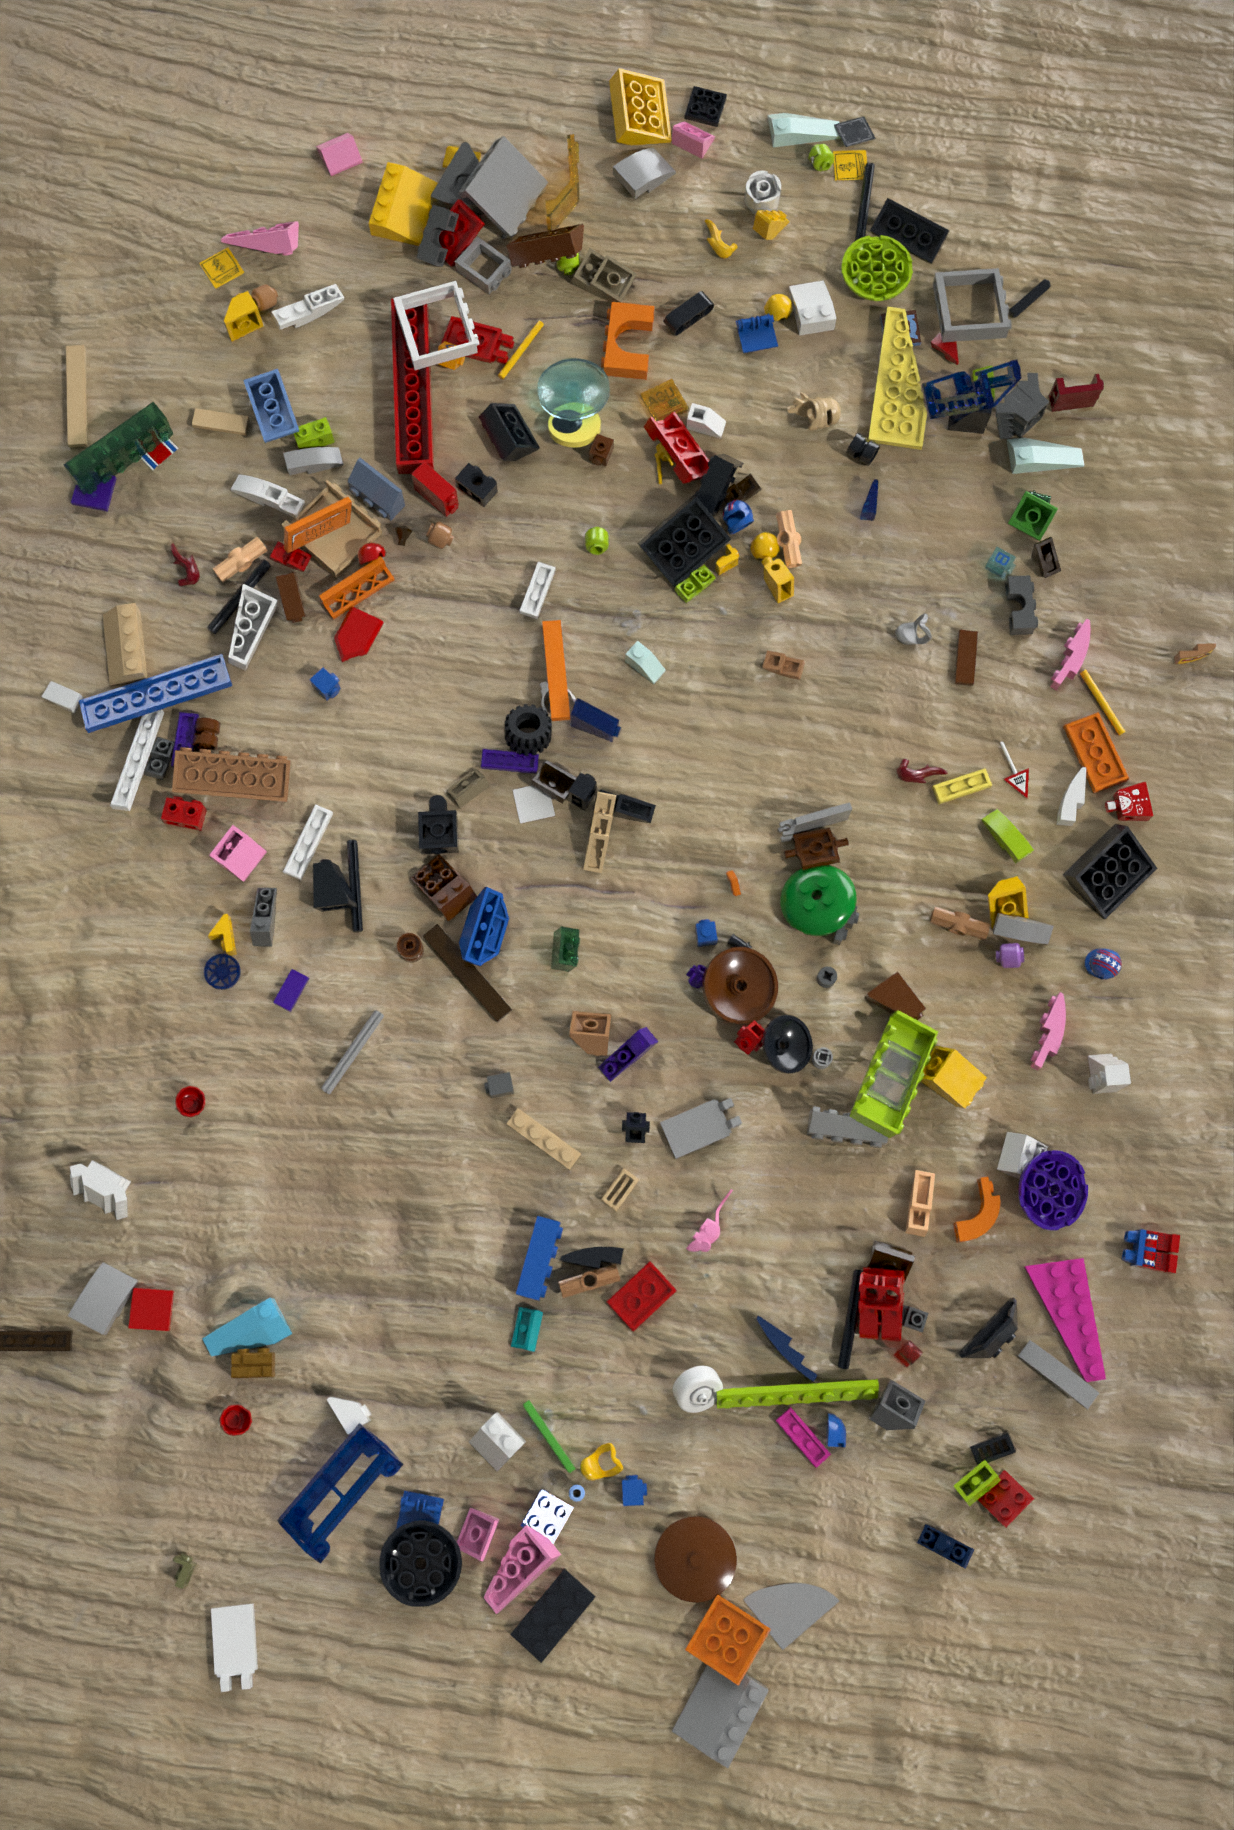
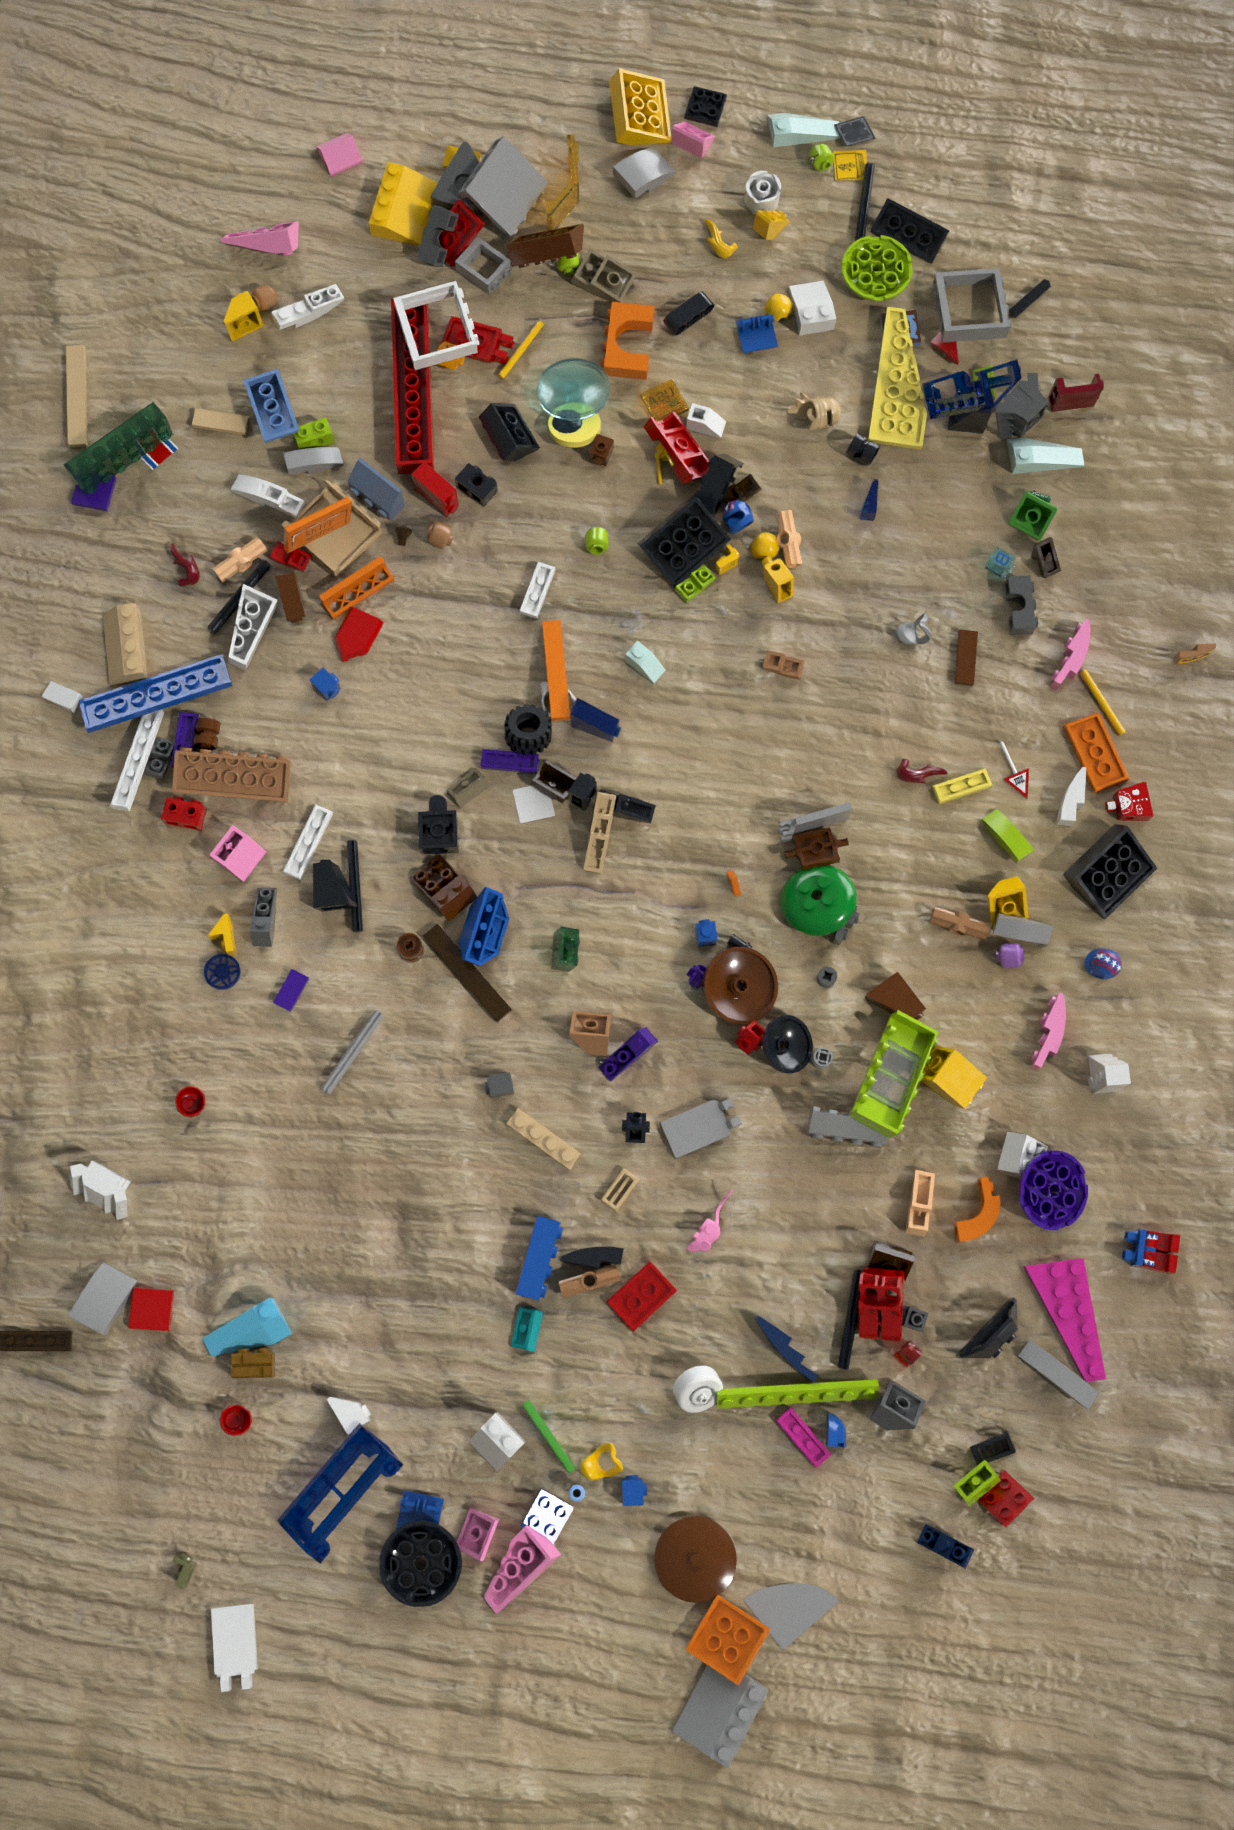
(221, 268): yellow sticker -> none
(370, 552): red hair -> none
(553, 1615): black plate -> none

